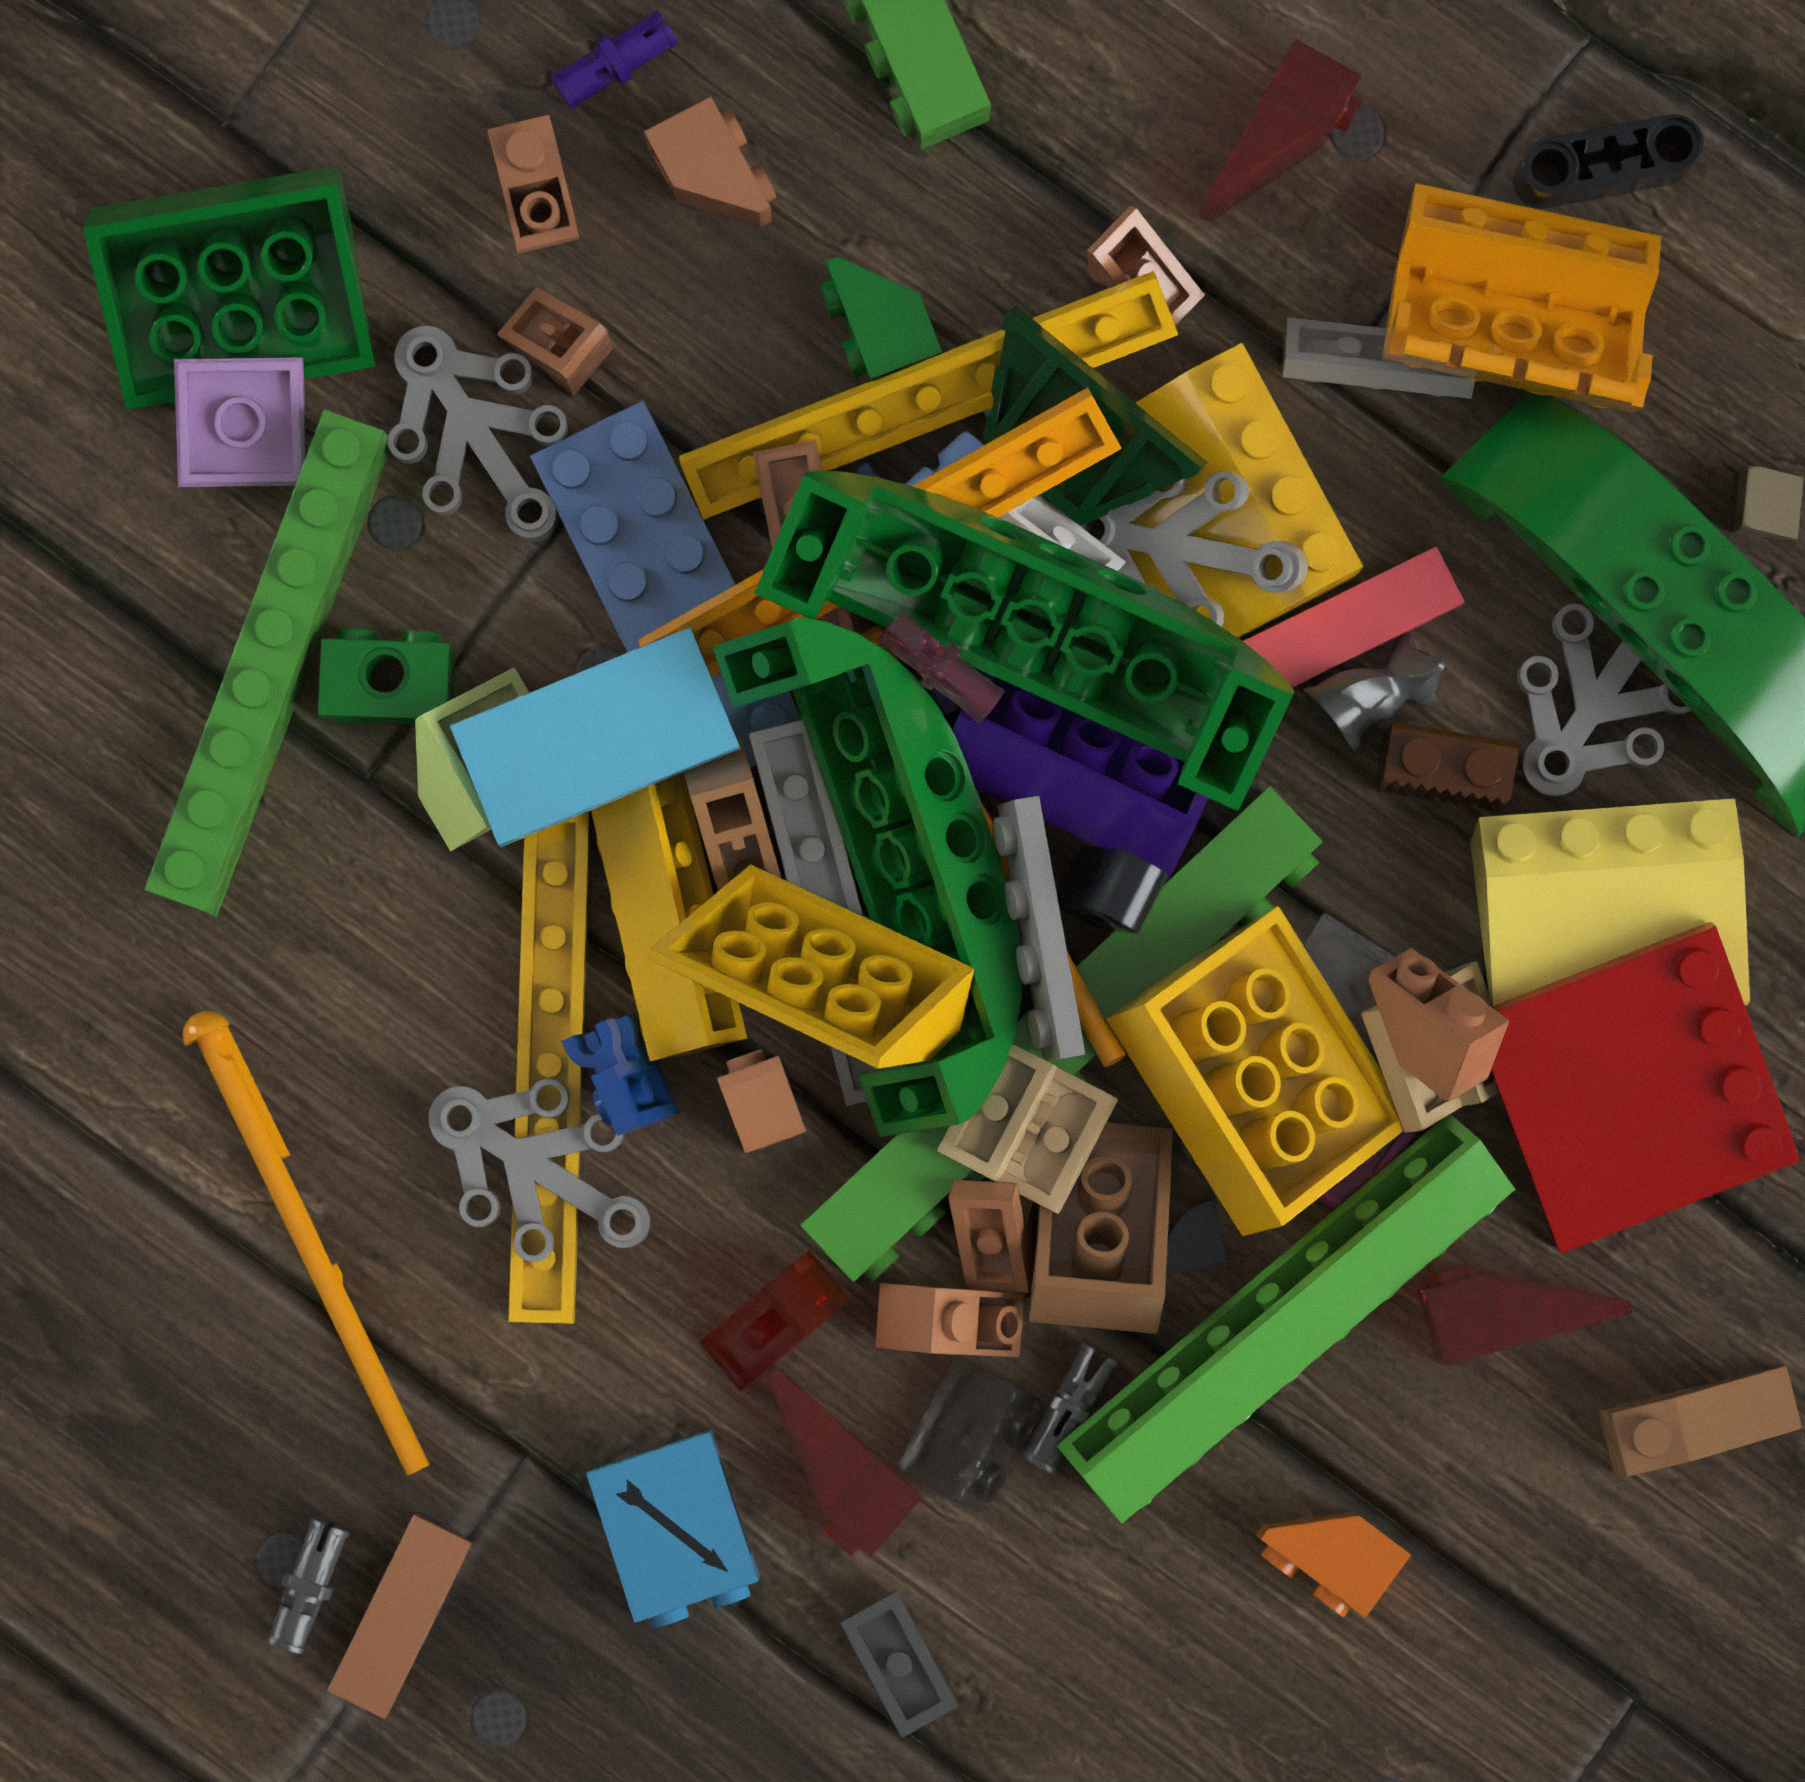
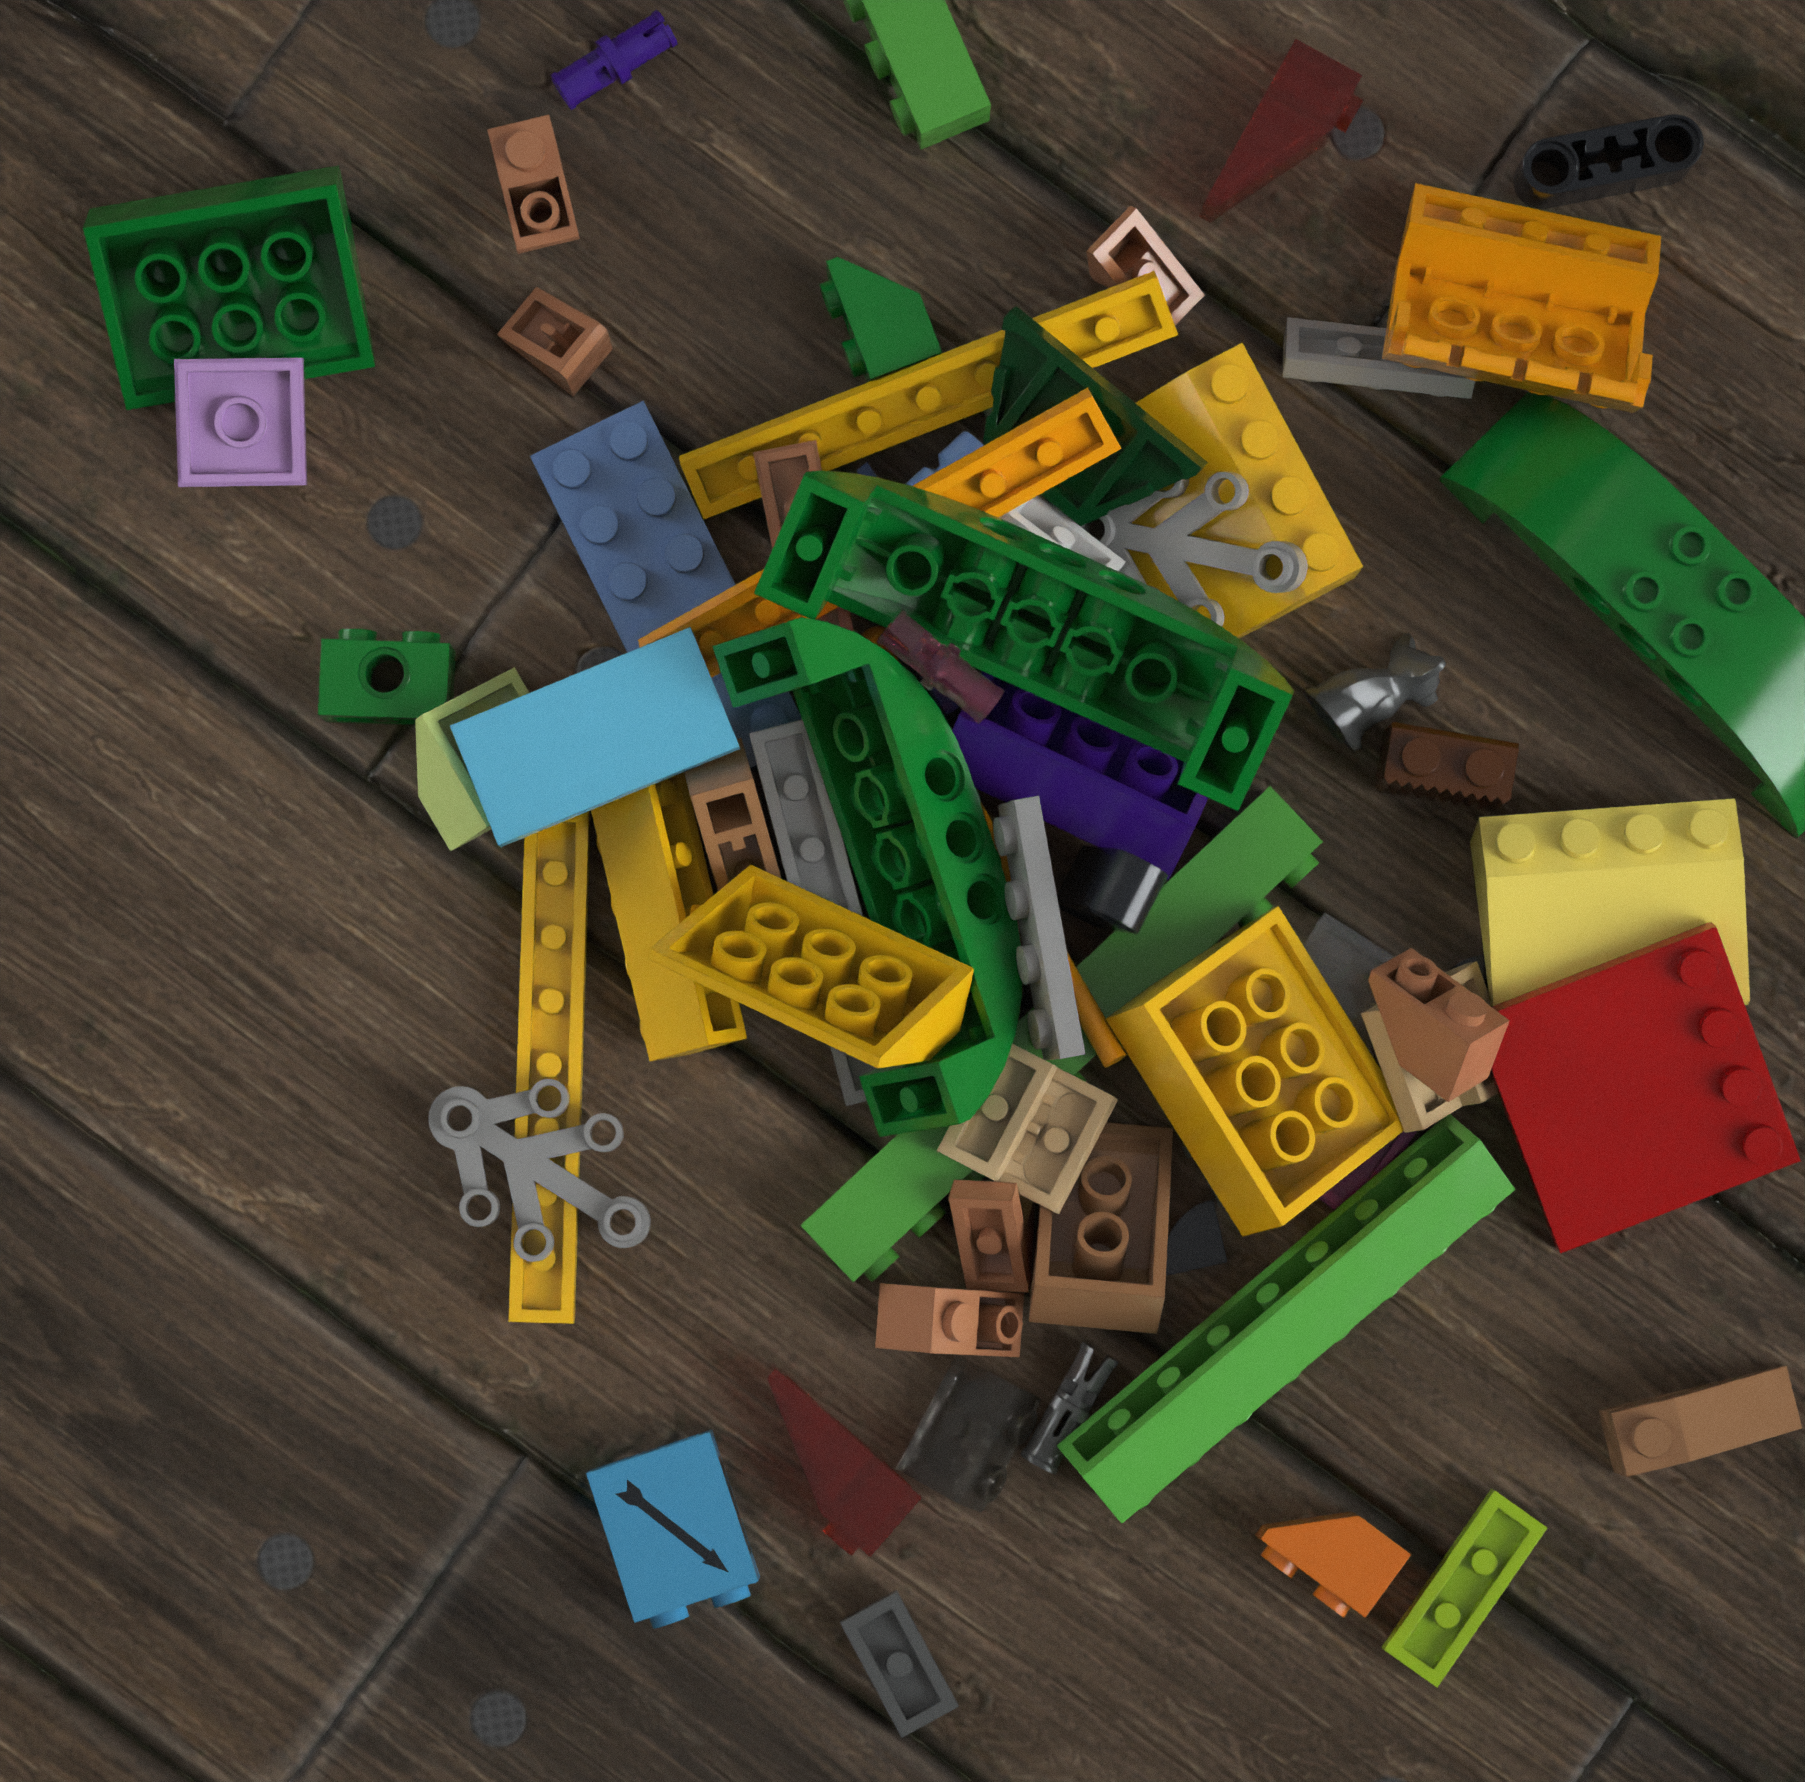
(268, 1149): light orange bar -> none
(269, 664): bright green brick -> none
(307, 1586): dark grey pin -> none
(400, 1616): nougat tile -> none
(470, 422): light grey plant -> none
(627, 1085): blue plate -> none
(705, 166): nougat slope -> none
(760, 1101): nougat slope -> none
(775, 1320): clear red slope -> none
(1359, 619): coral tile -> none
(1464, 1587): none -> lime plate
(1494, 1312): clear red slope -> none
(1595, 703): light grey plant -> none
(1768, 503): dark tan slope -> none

